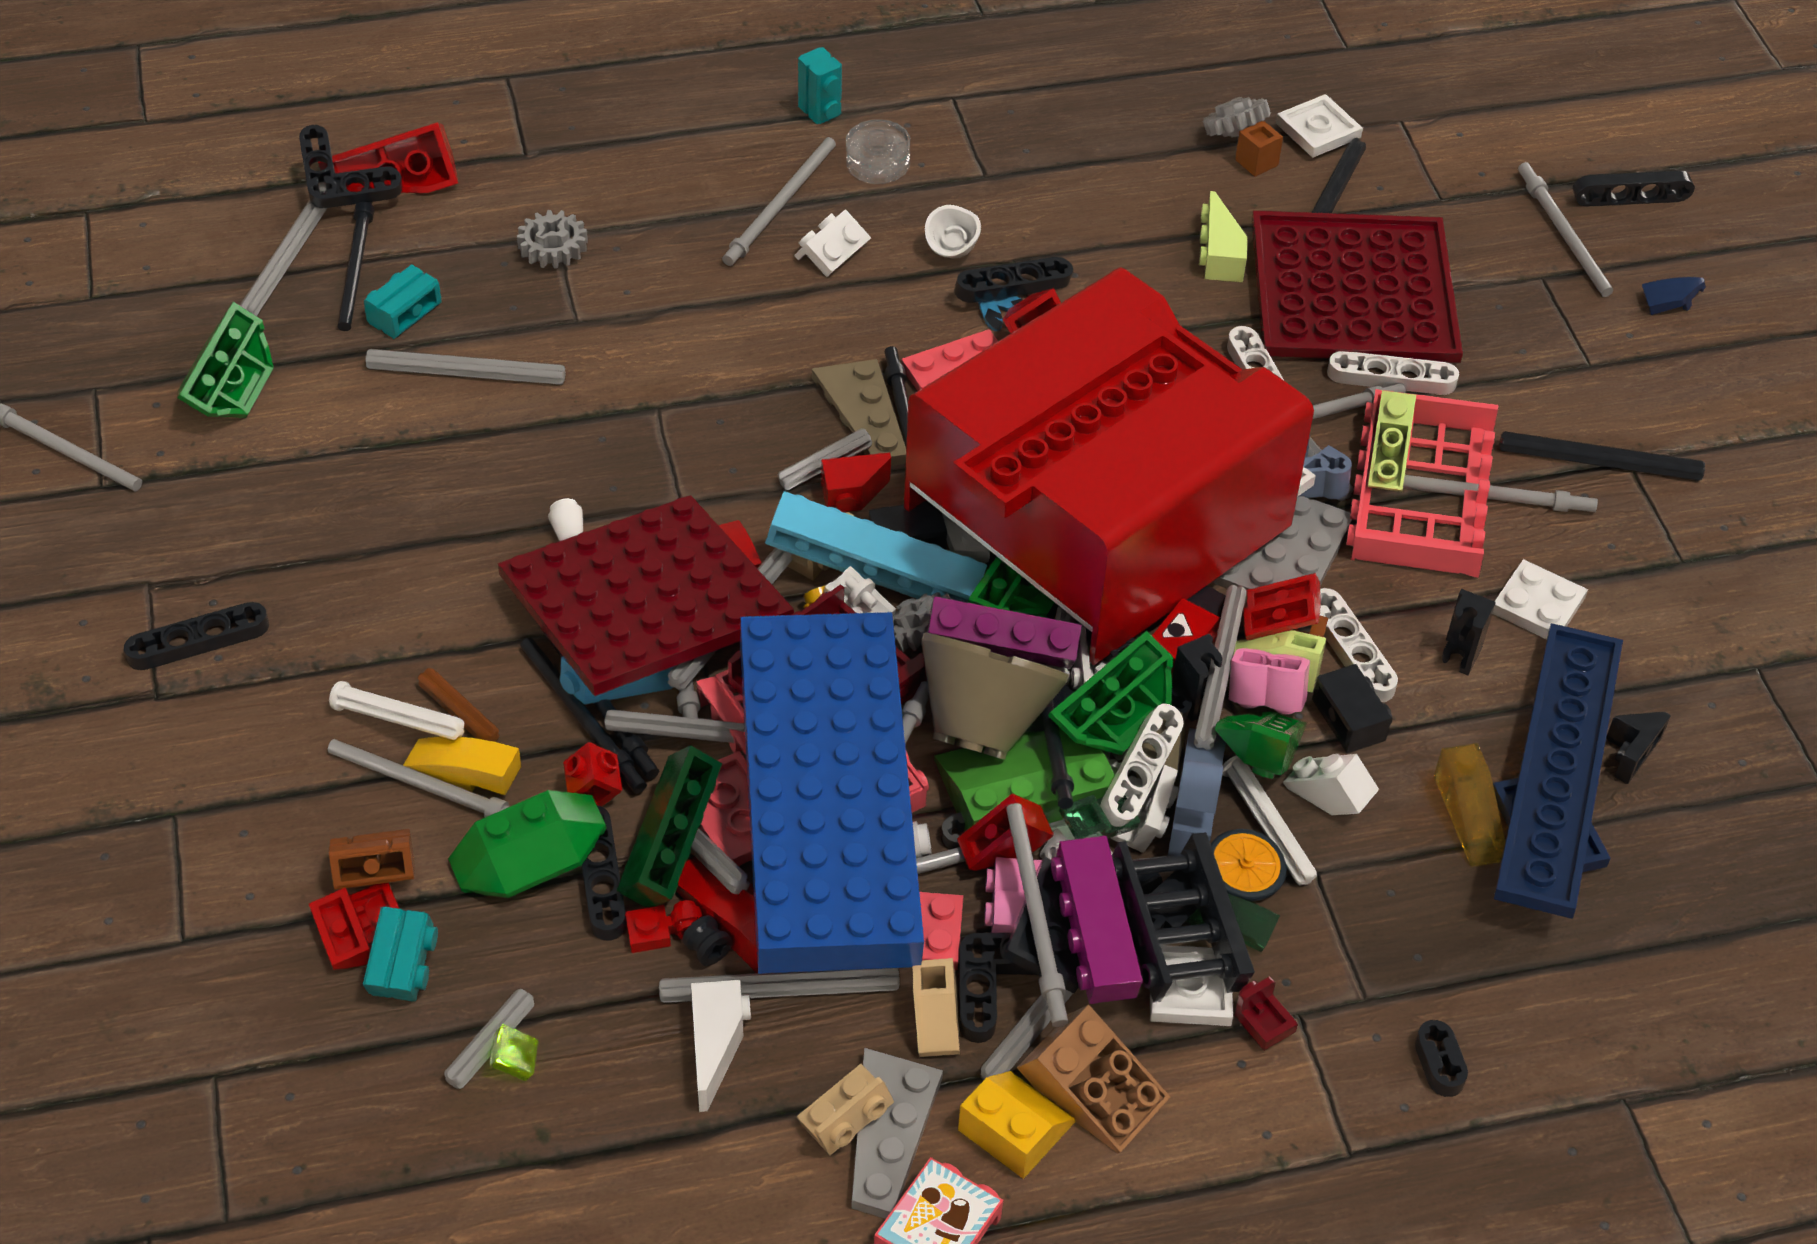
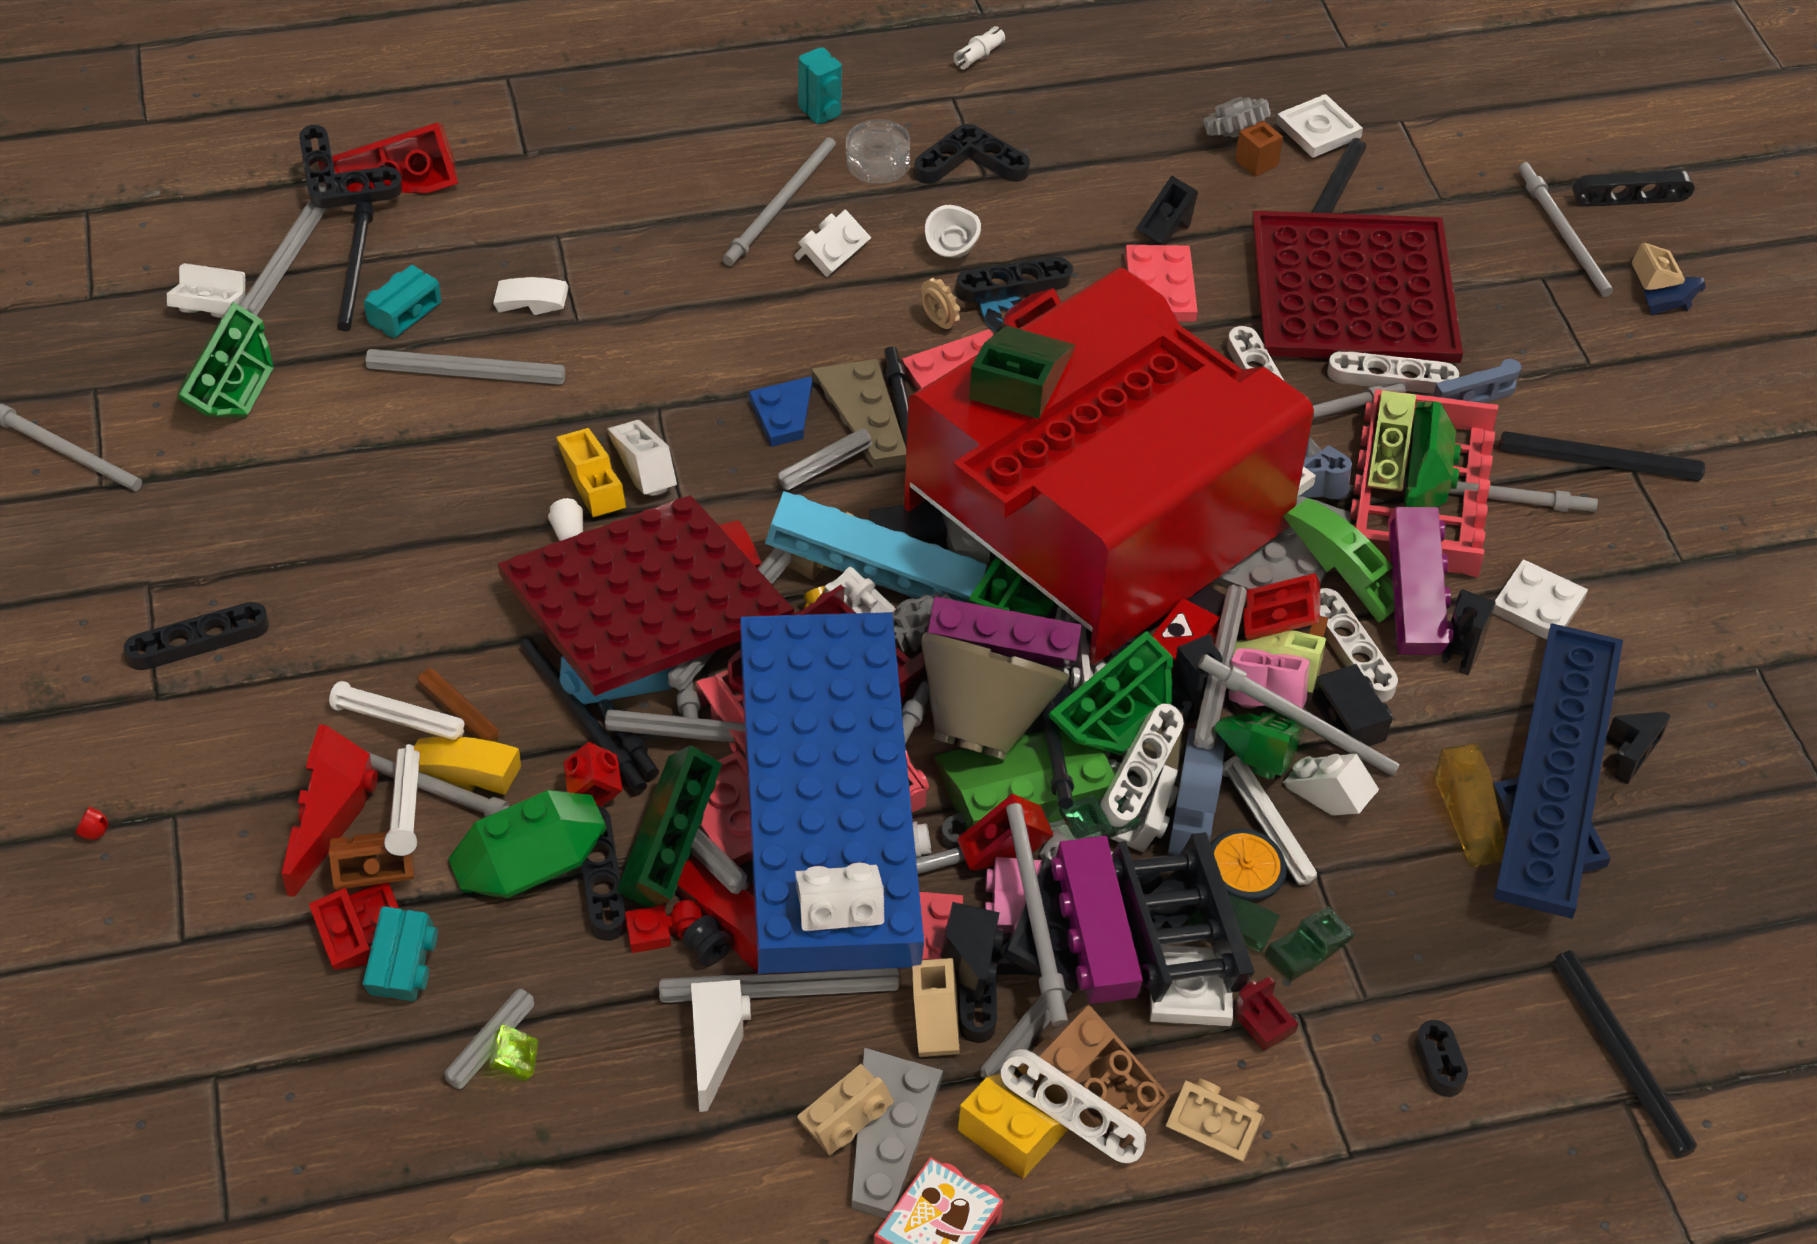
(92, 824): none -> red hinge
(207, 289): none -> white bracket
(335, 797): none -> red wedge
(401, 837): none -> white axle
(539, 294): none -> white slope
(552, 239): light grey gear -> none
(591, 472): none -> yellow slope
(644, 457): none -> white slope
(783, 409): none -> blue wing
(840, 897): none -> white bracket
(854, 480): red slope -> none
(939, 303): none -> tan gear
(970, 940): none -> black slope
(971, 142): none -> black beam
(979, 47): none -> white pin
(1018, 370): none -> dark green slope
(1069, 1111): none -> white beam
(1168, 272): none -> coral plate
(1171, 207): none -> black slope
(1215, 1119): none -> tan bracket
(1225, 243): yellowish green slope -> none
(1236, 679): none -> light grey bar
(1310, 944): none -> clear green slope
(1343, 546): none -> bright green slope
(1419, 581): none -> brick
(1431, 457): none -> green wedge
(1482, 385): none -> sand blue plate
(1625, 1054): none -> black axle
(1656, 267): none -> tan slope

